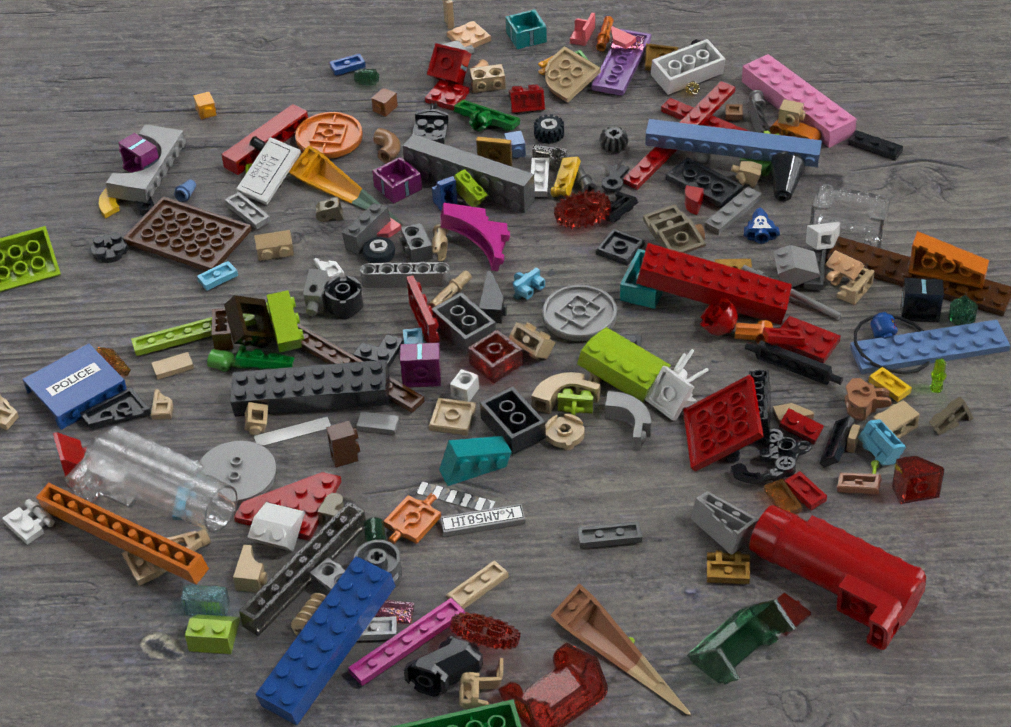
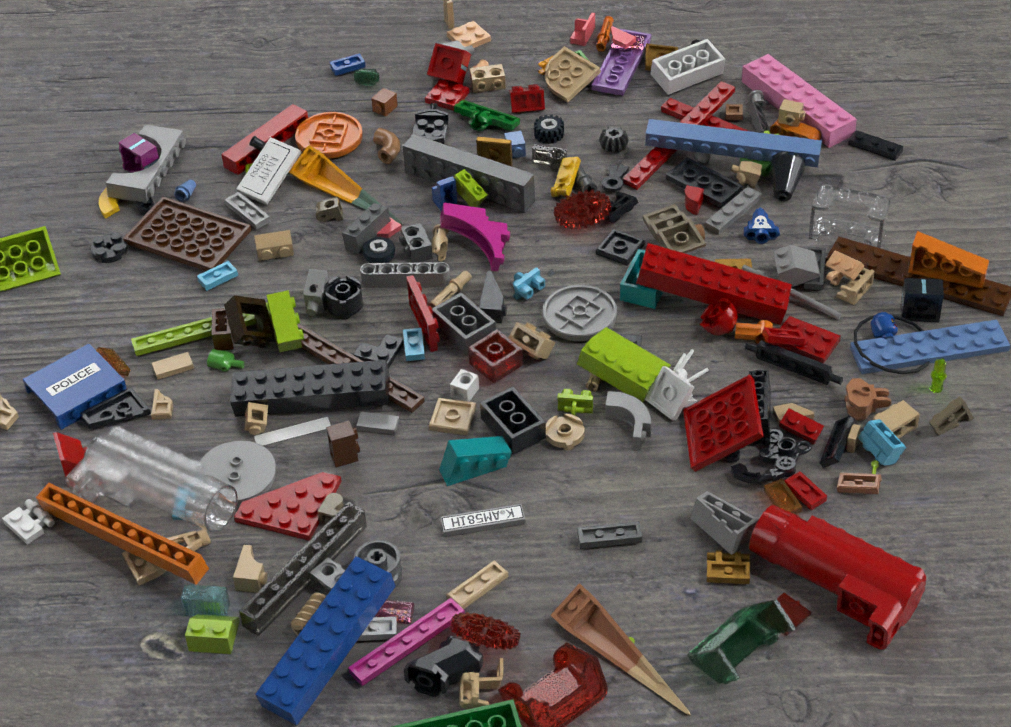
(205, 105): light orange brick -> none
(258, 359): green wing -> none
(276, 526): white slope -> none
(331, 266): white tile -> none
(374, 529): clear green brick -> none
(397, 180): magenta container -> none
(412, 519): orange plate -> none
(420, 365): magenta container -> none
(455, 497): sticker -> none
(526, 29): teal container -> none
(540, 169): white plate -> none
(546, 392): tan arch -> none
(696, 88): clear yellow hinge -> none
(823, 235): white slope -> none
(884, 379): yellow plate -> none
(916, 479): clear red slope -> none
(963, 311): clear green brick -> none

